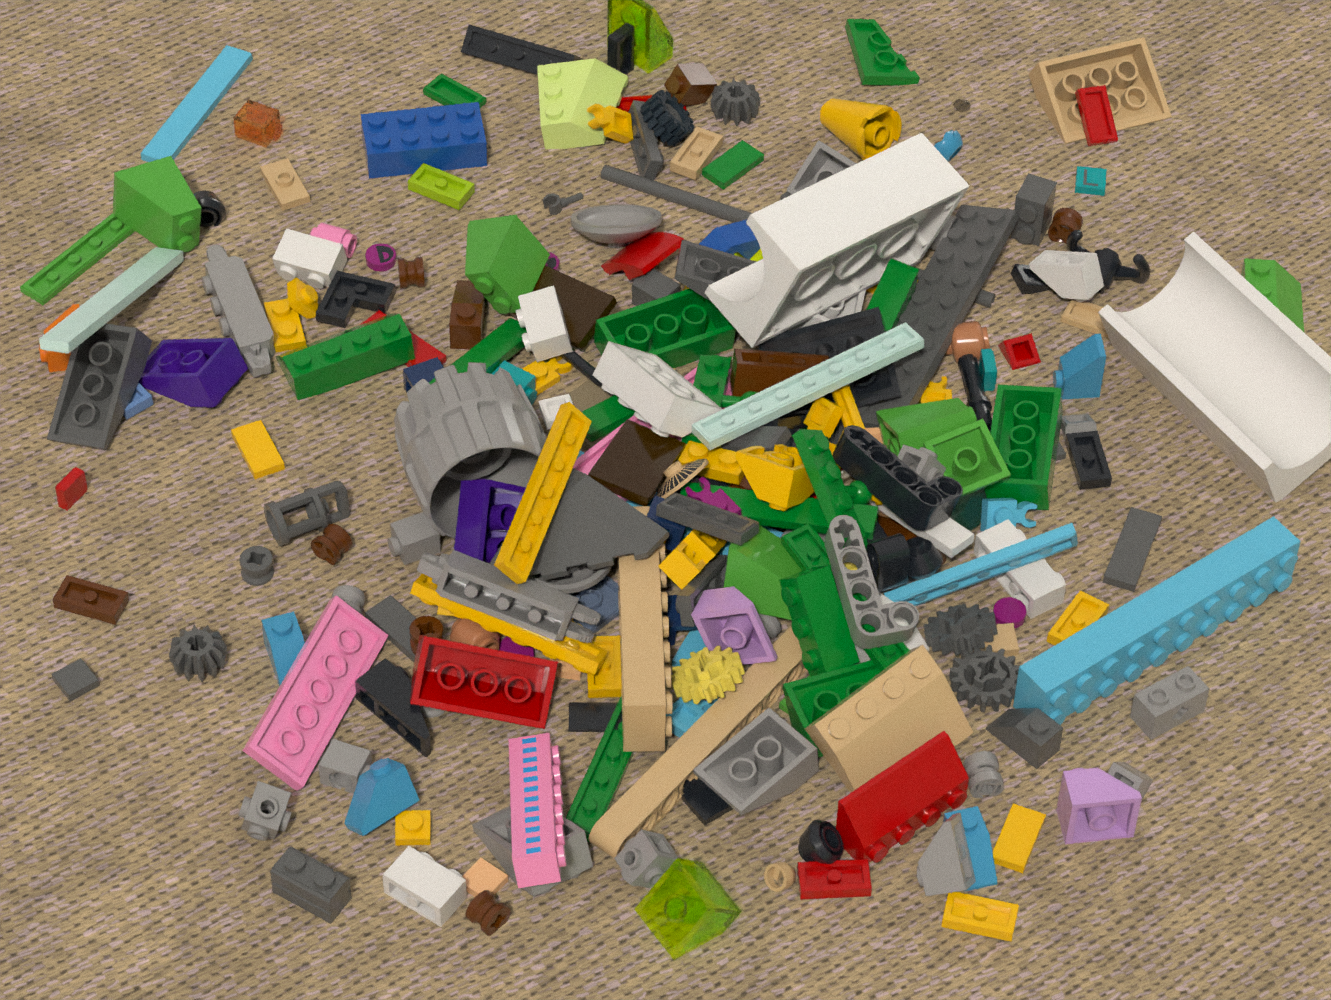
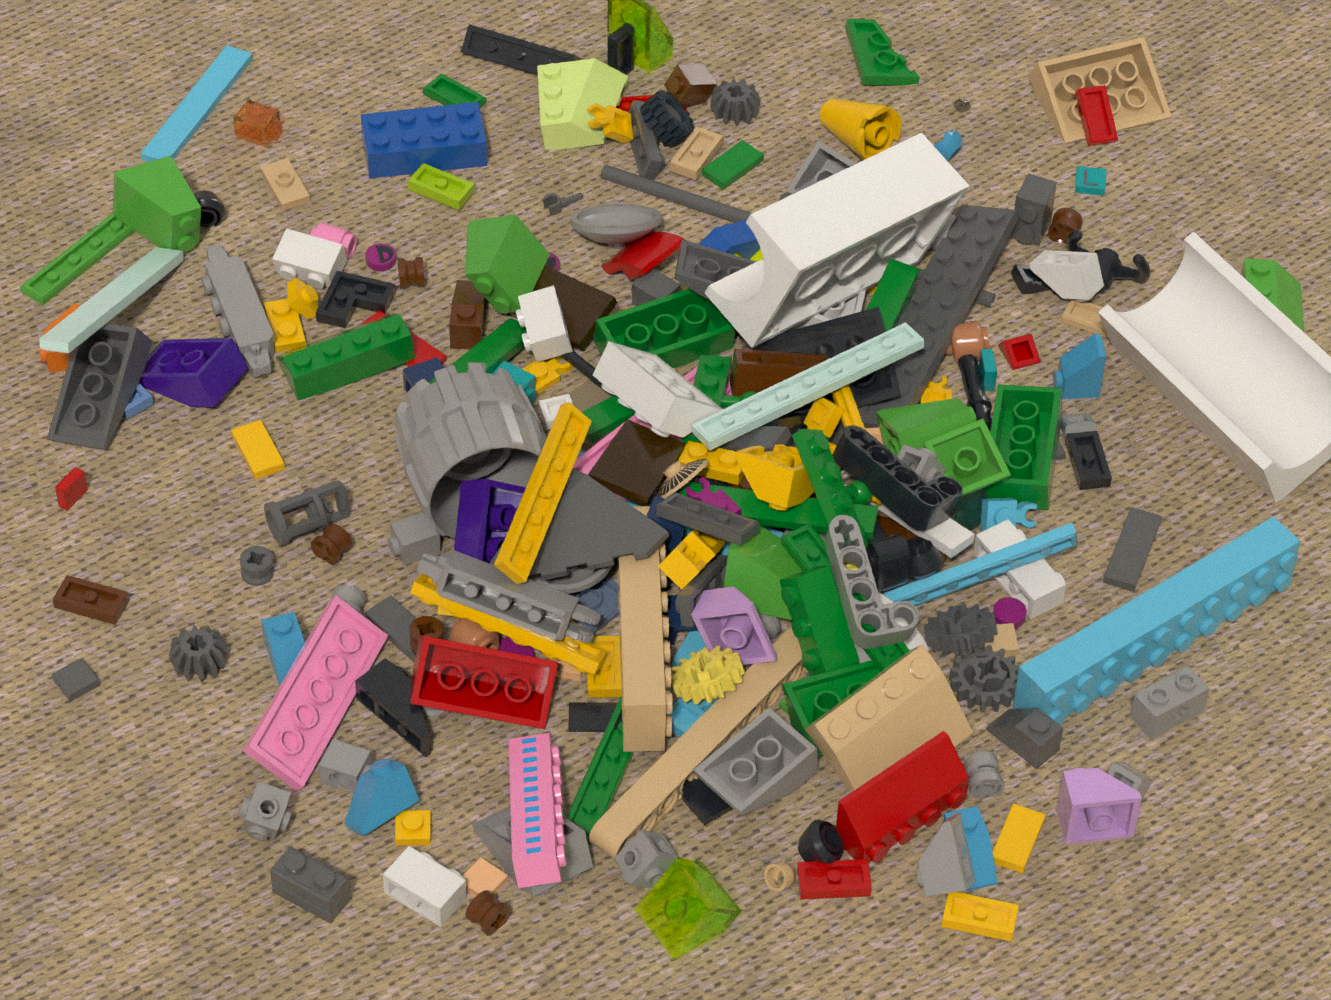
(1078, 615): yellow plate -> none

